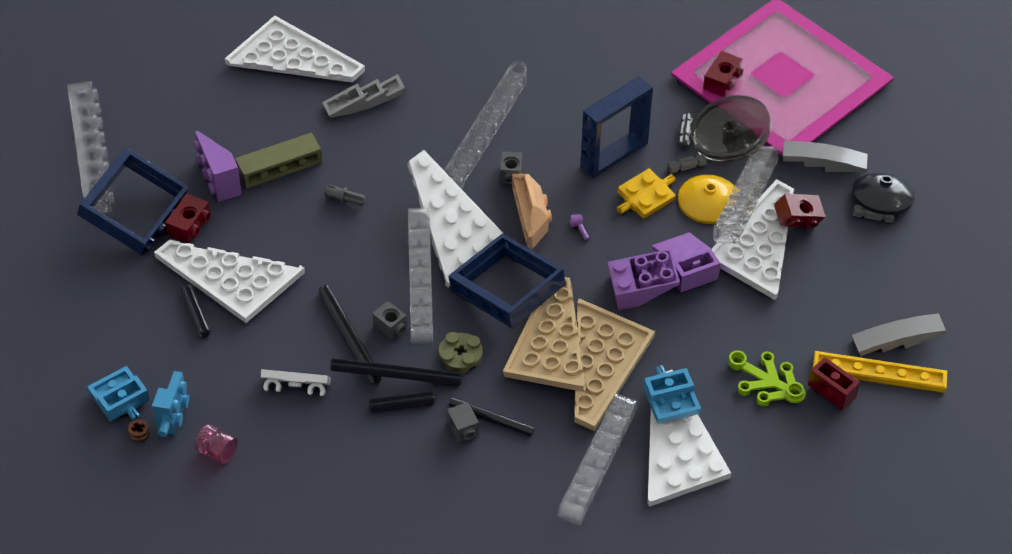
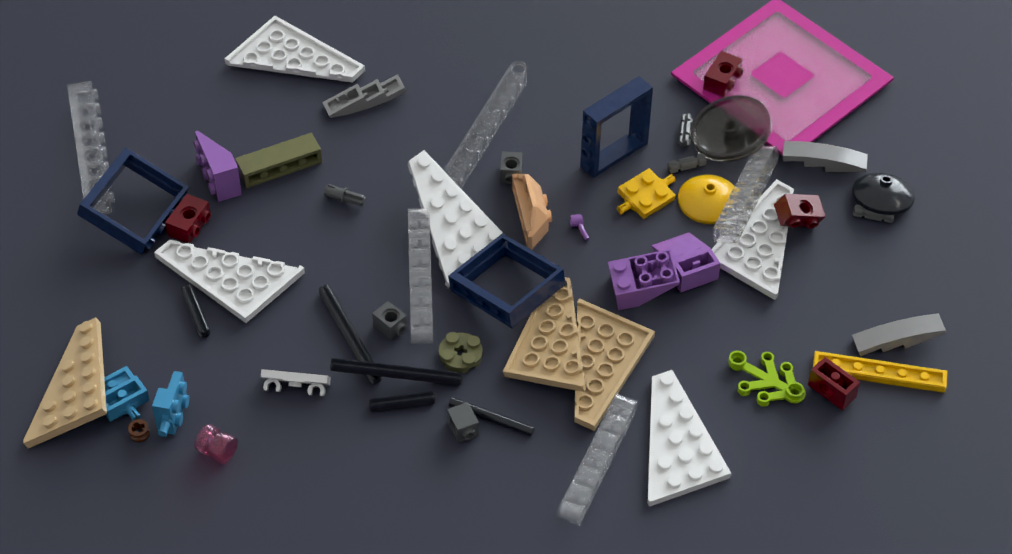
(76, 389): none -> tan wing
(671, 395): dark azure plate -> none

